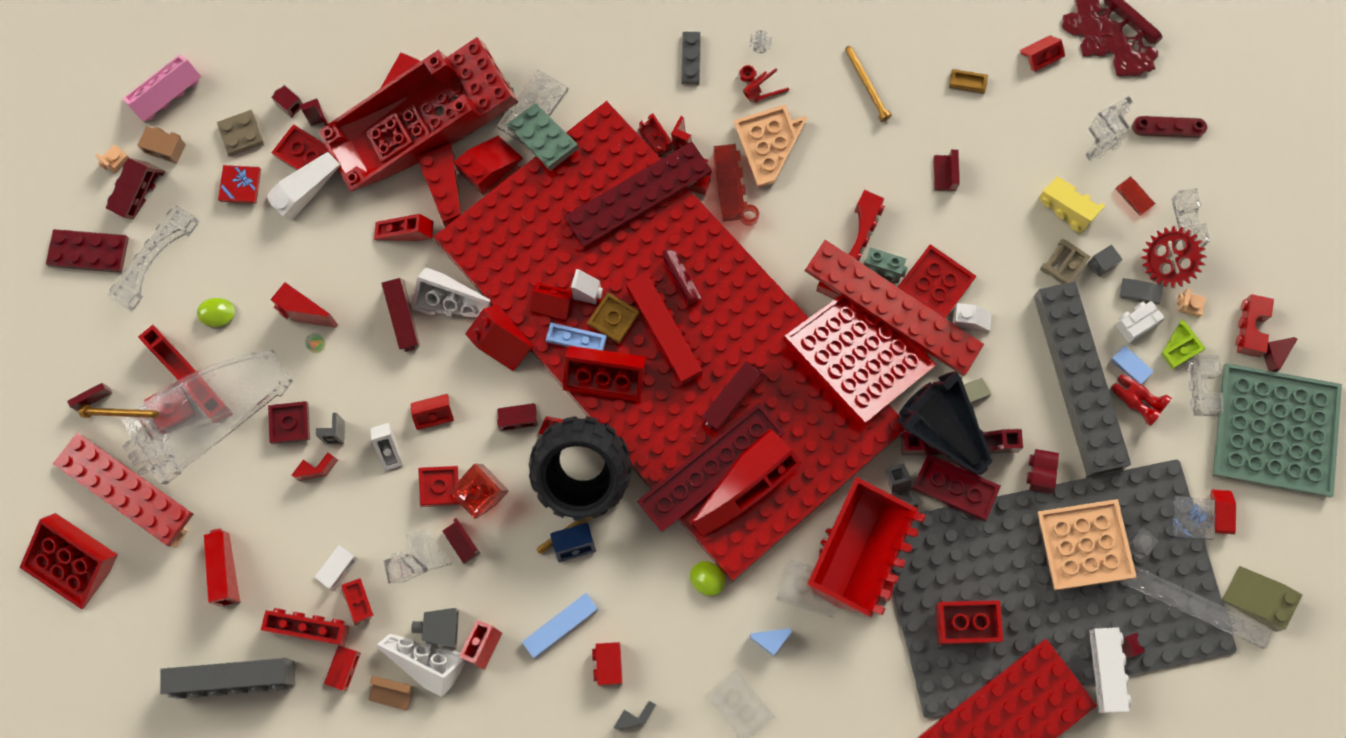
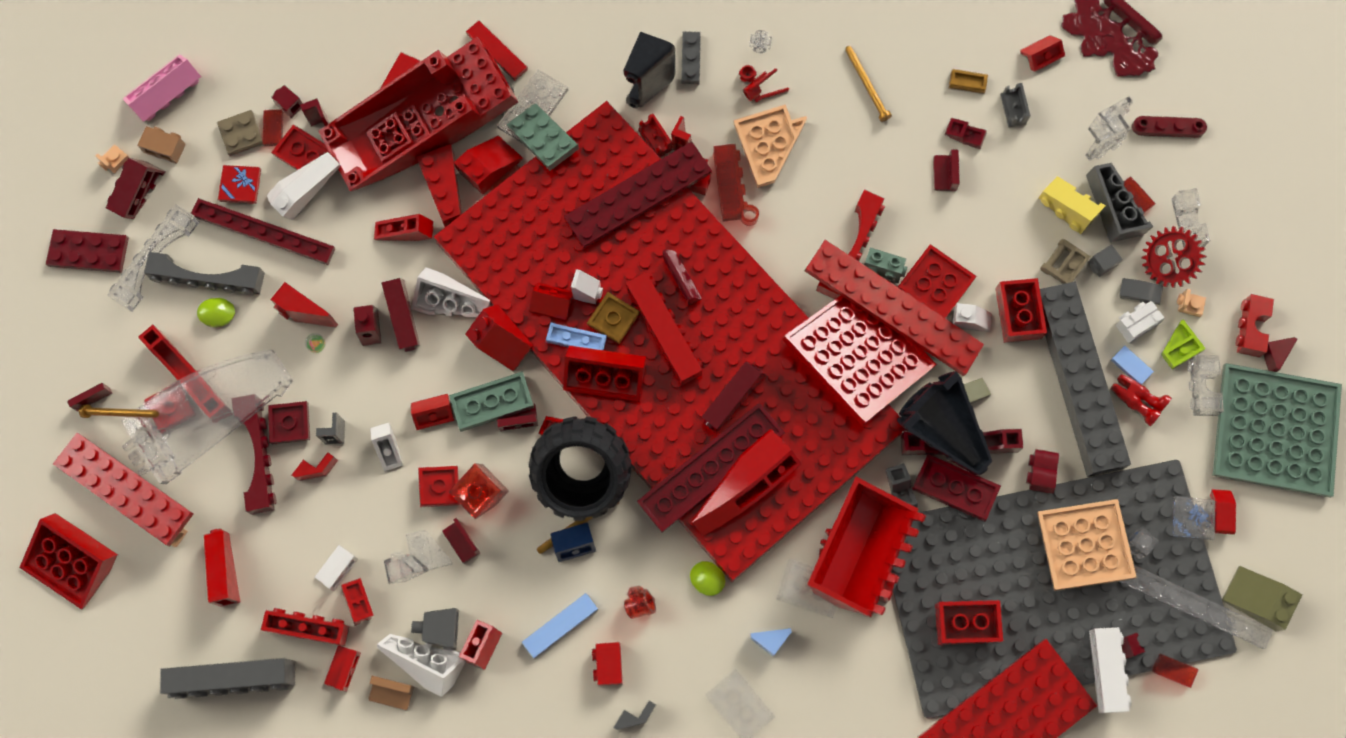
(245, 279): none -> dark grey arch
(259, 495): none -> dark red arch
(263, 231): none -> dark red plate
(272, 127): none -> clear red tile
(367, 321): none -> dark red torso
(491, 401): none -> sand green plate
(502, 55): none -> red tile
(639, 602): none -> clear red piece
(649, 68): none -> black windscreen
(963, 133): none -> dark red slope
(1015, 105): none -> dark grey hinge
(1020, 310): none -> red brick
(1121, 214): none -> dark grey wedge
(1175, 670): none -> clear red tile

